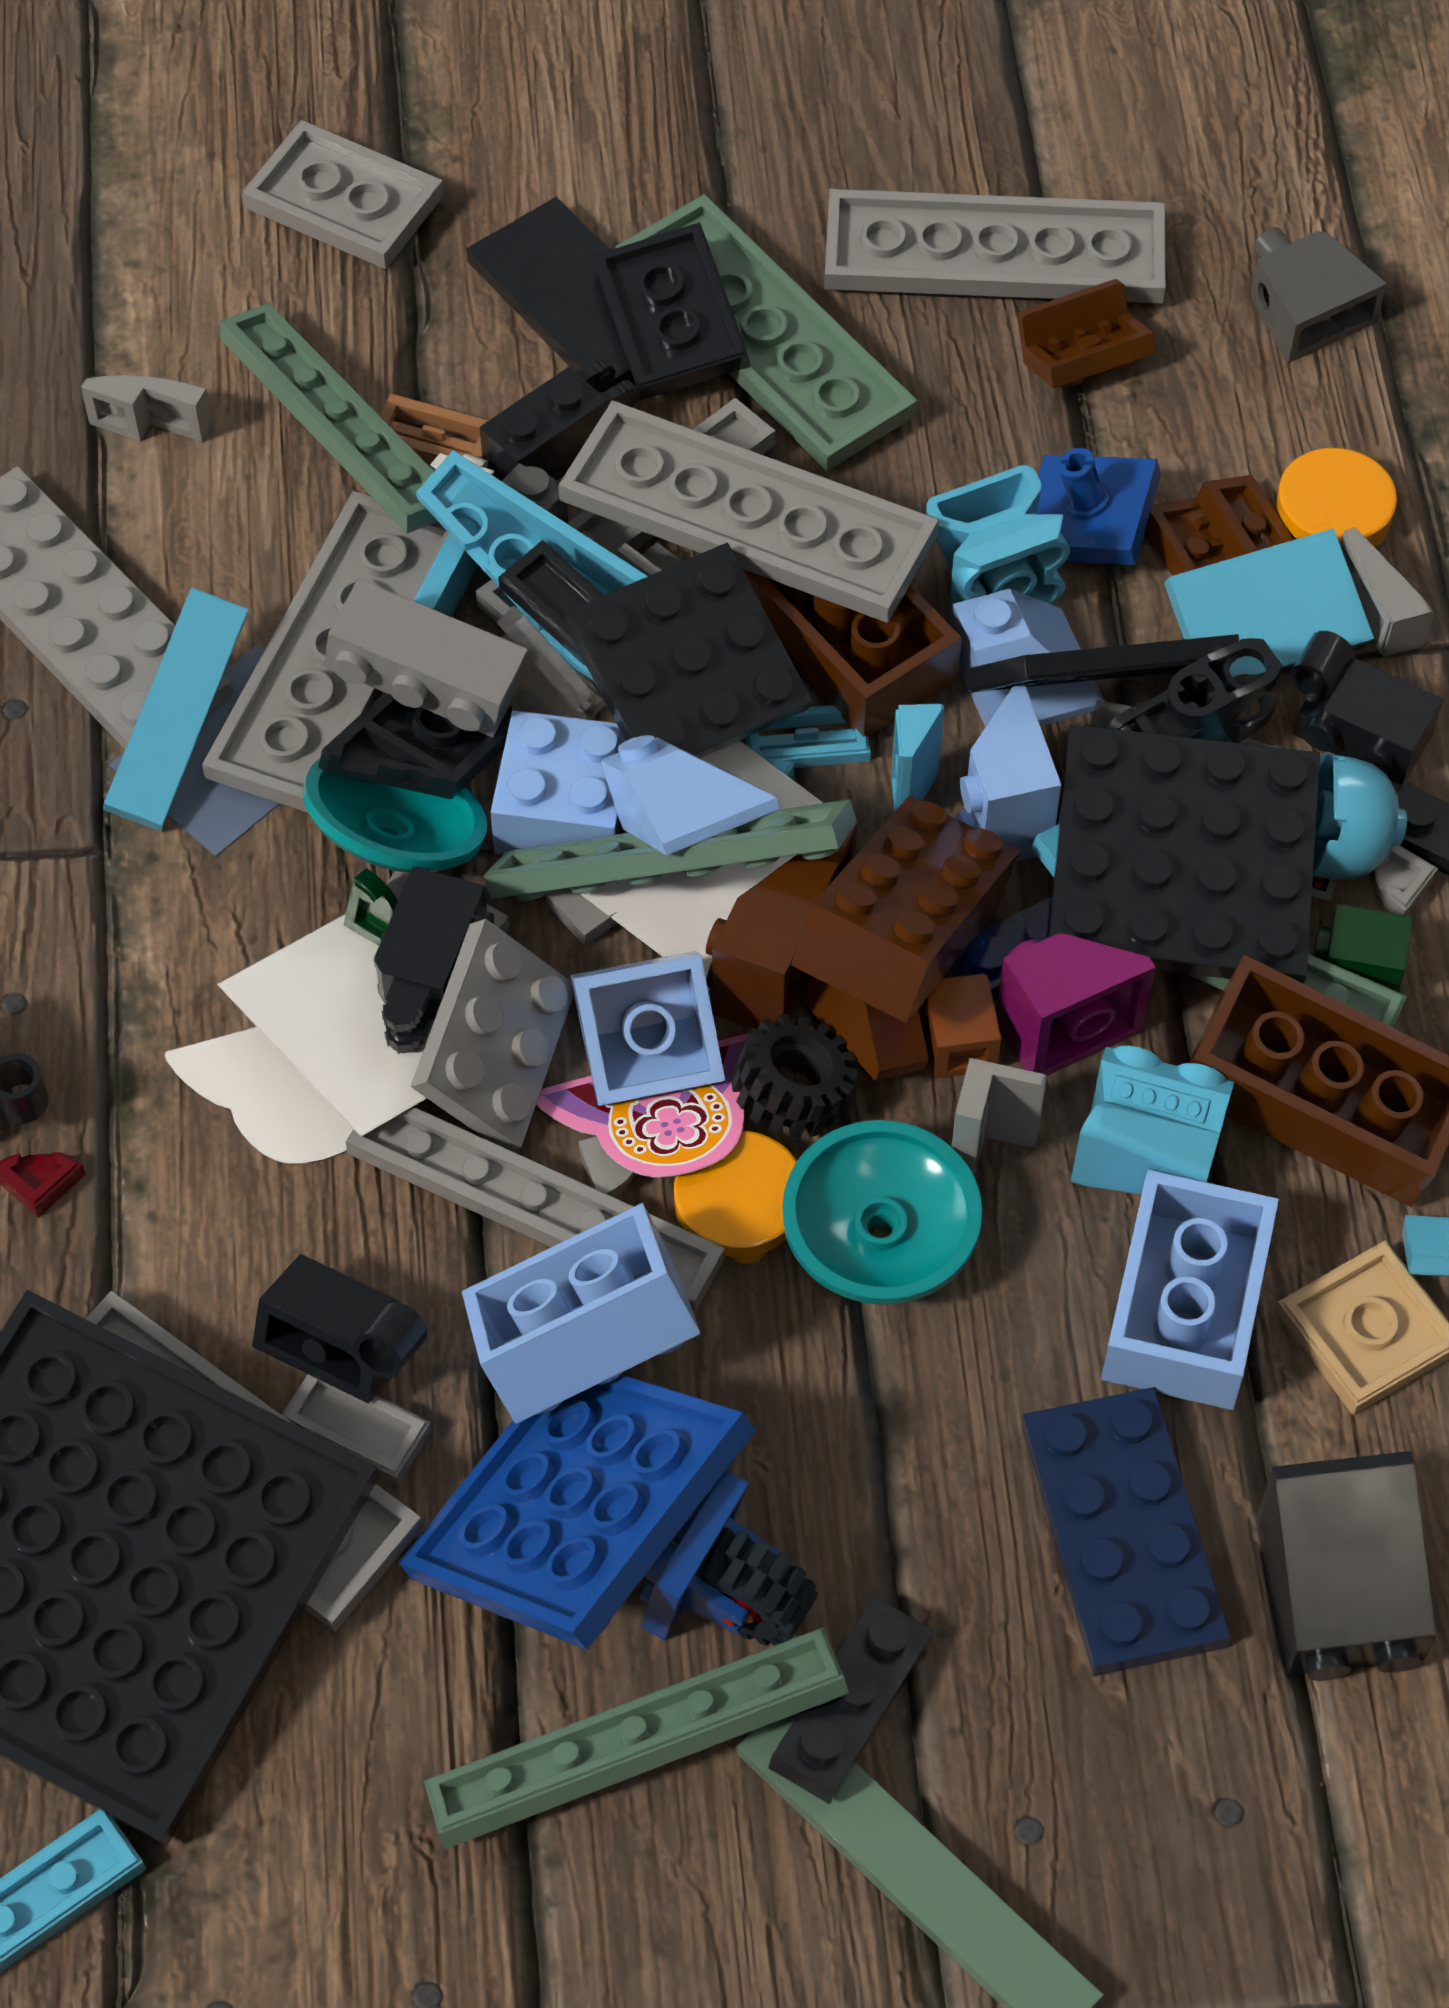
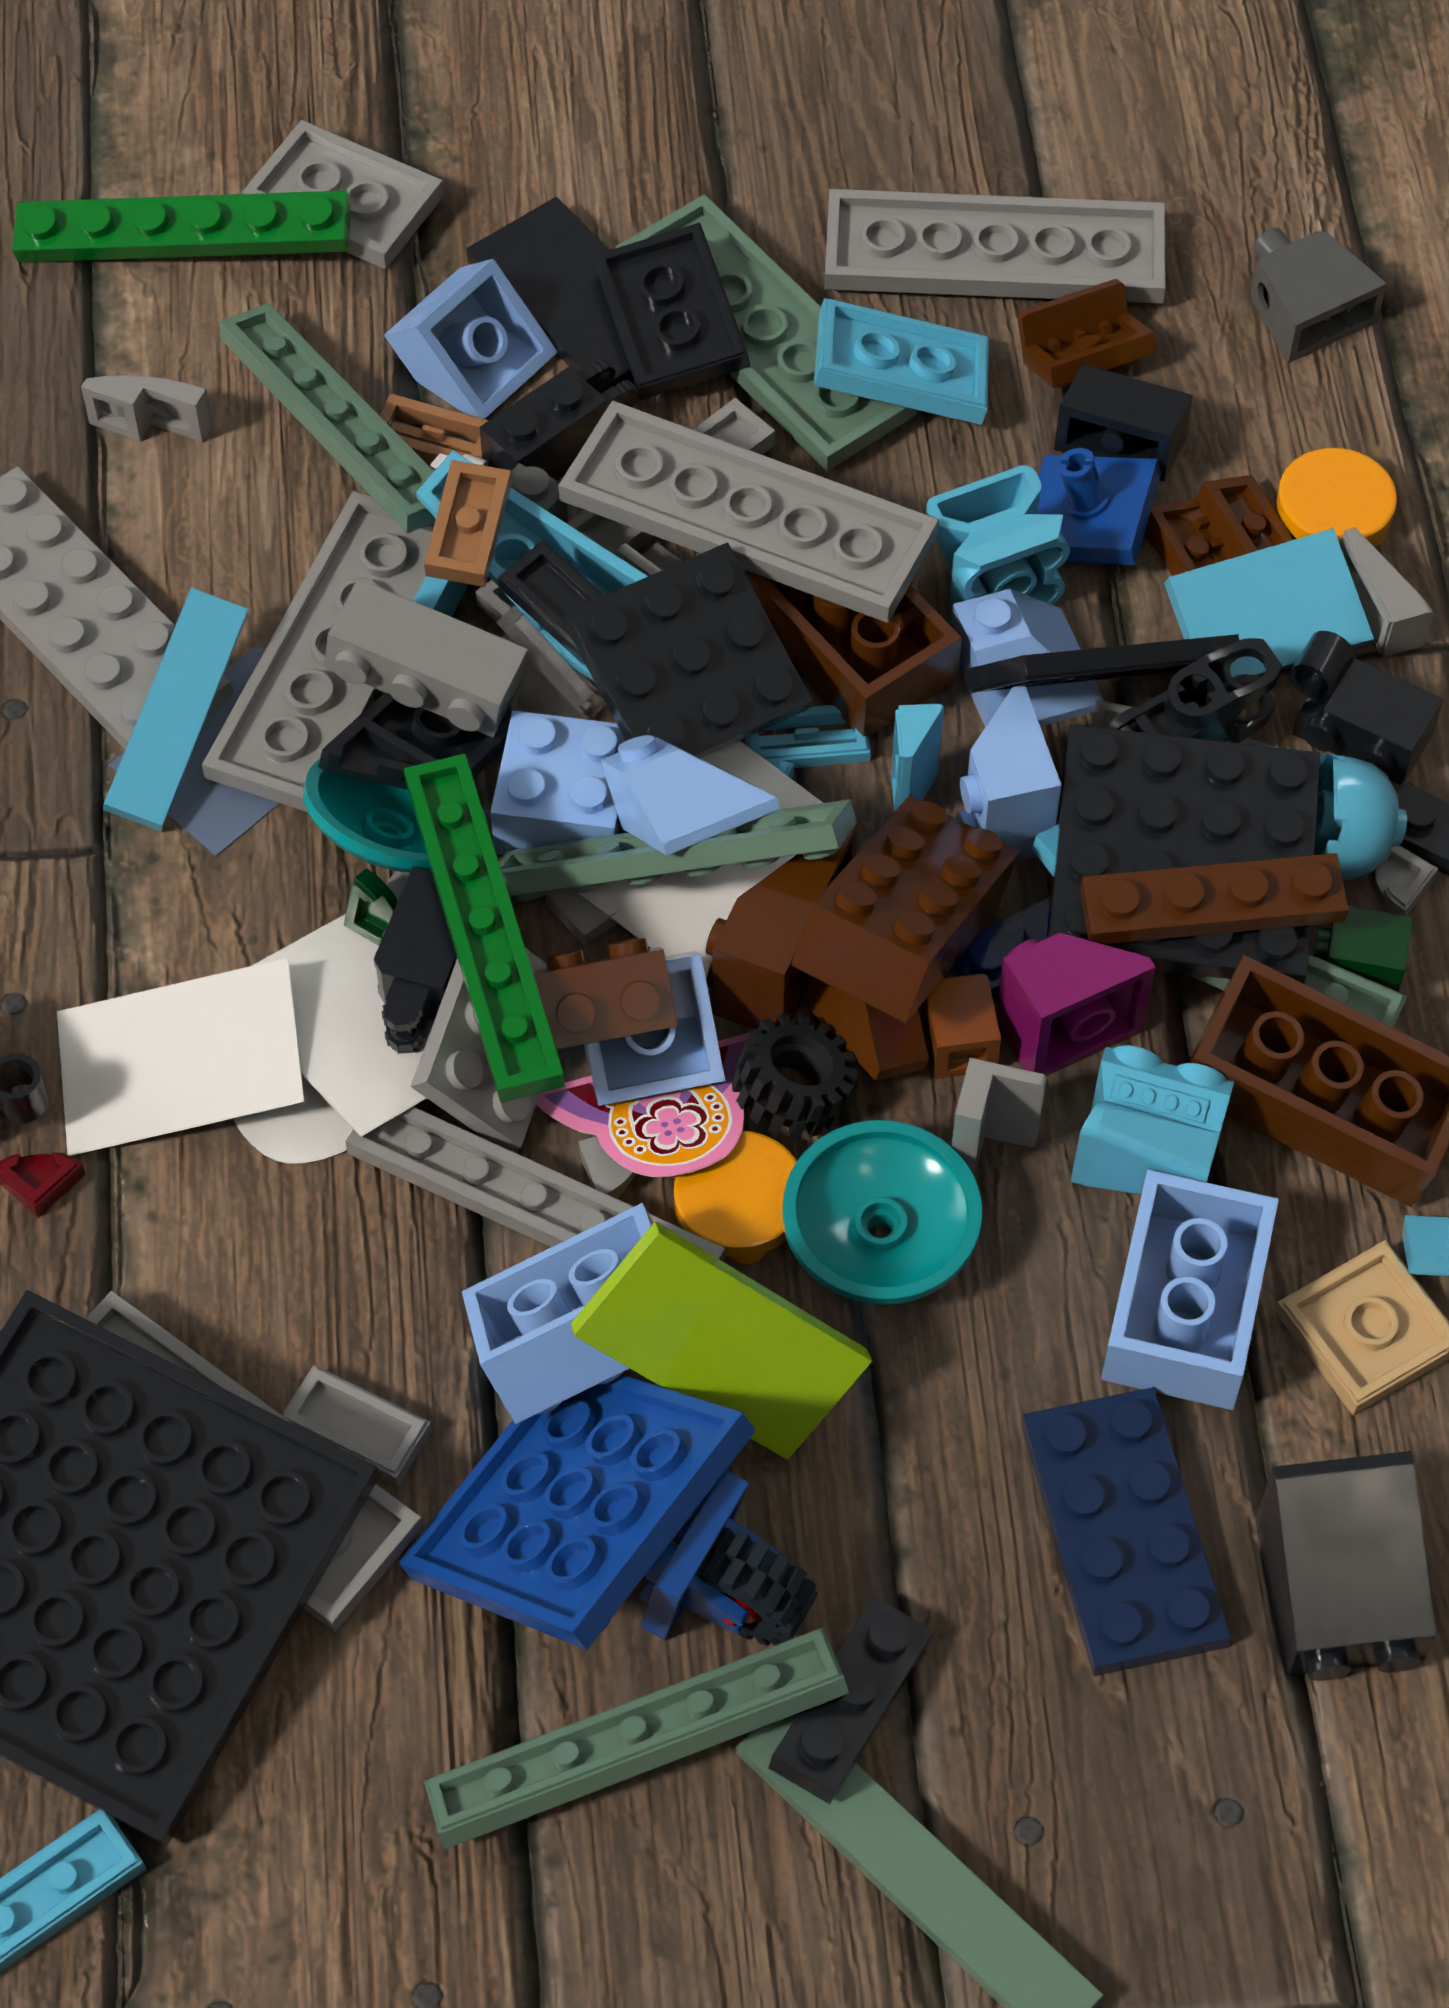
(179, 1057): none -> white sticker
(182, 226): none -> green plate
(336, 1328): black hinge -> none
(468, 523): none -> medium nougat plate
(472, 340): none -> light blue slope
(484, 929): none -> green plate
(607, 994): none -> reddish brown bracket
(720, 1339): none -> lime tile
(902, 361): none -> medium azure tile
(1123, 418): none -> black brick
(1213, 899): none -> reddish brown plate

